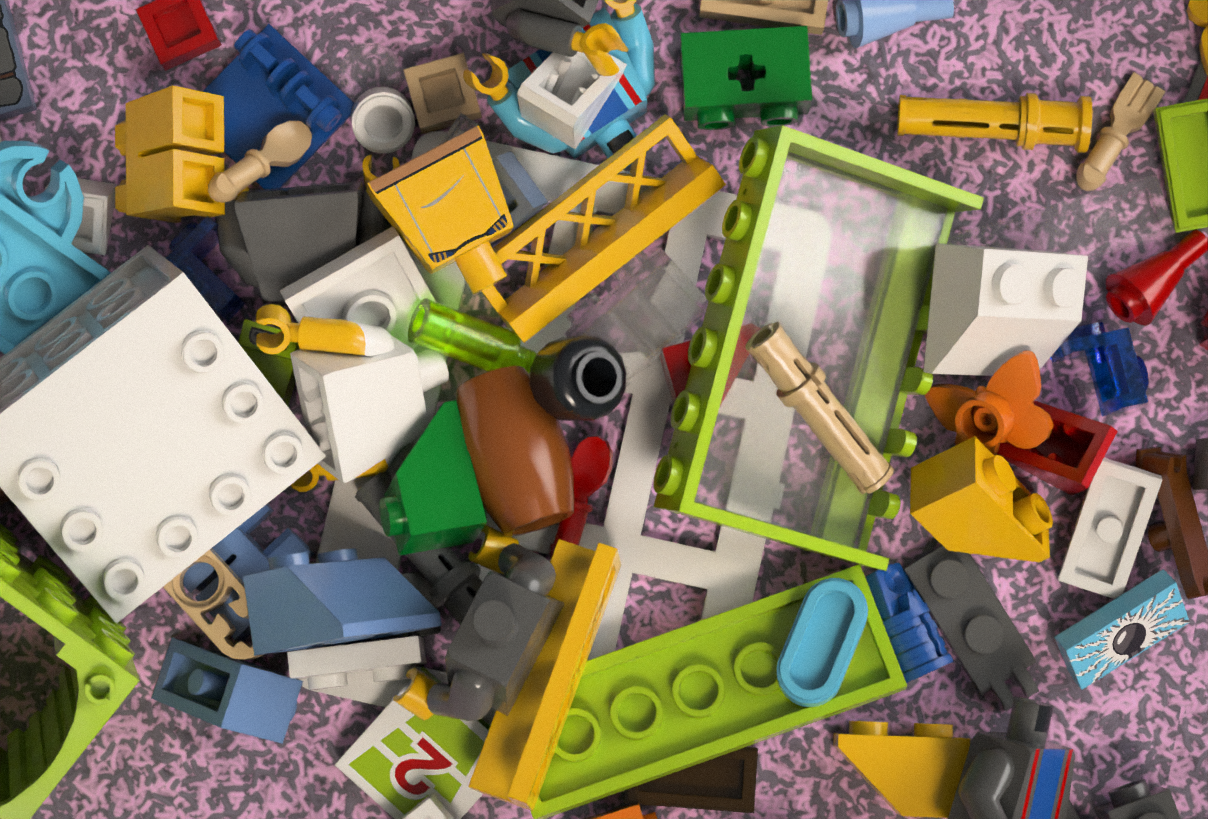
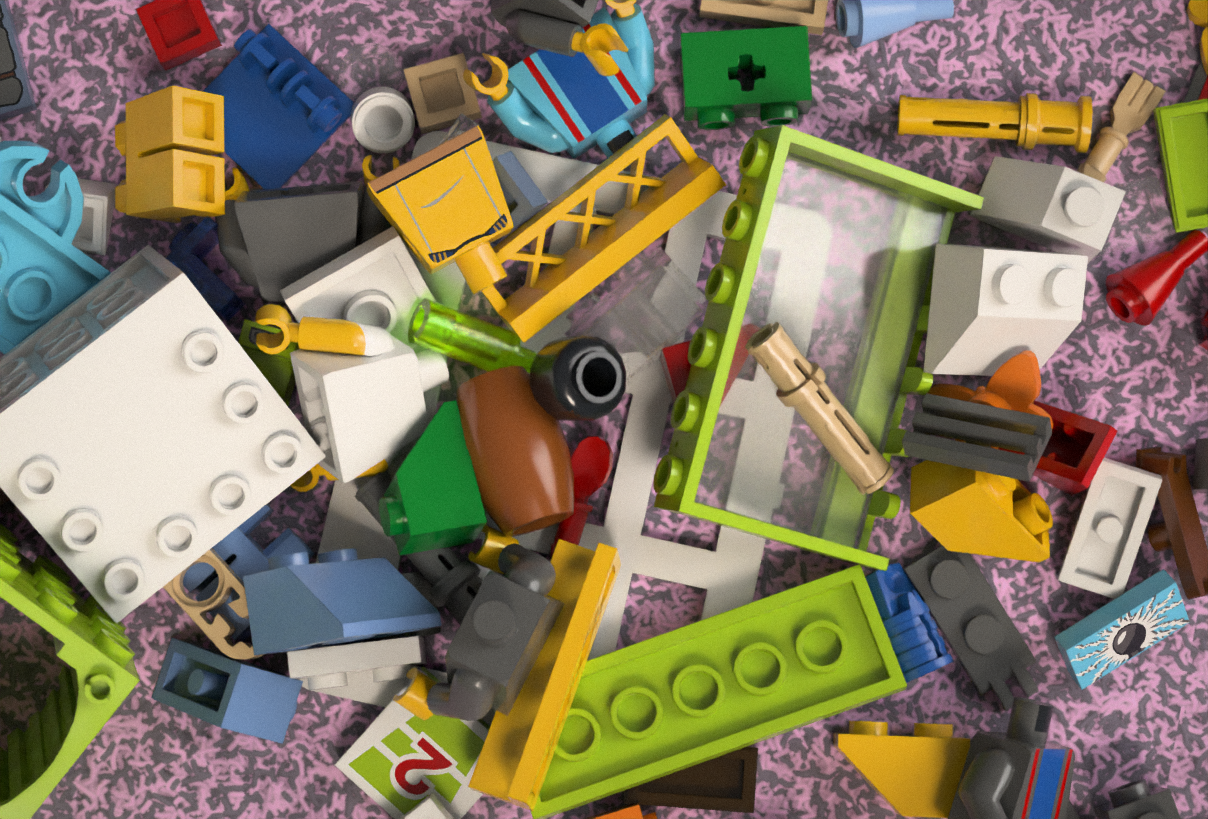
(280, 147): tan piece -> none
(566, 95): white slope -> none
(822, 642): medium azure tile -> none
(980, 428): none -> dark grey tile
(1049, 205): none -> white slope
(1115, 368): clear blue bracket -> none

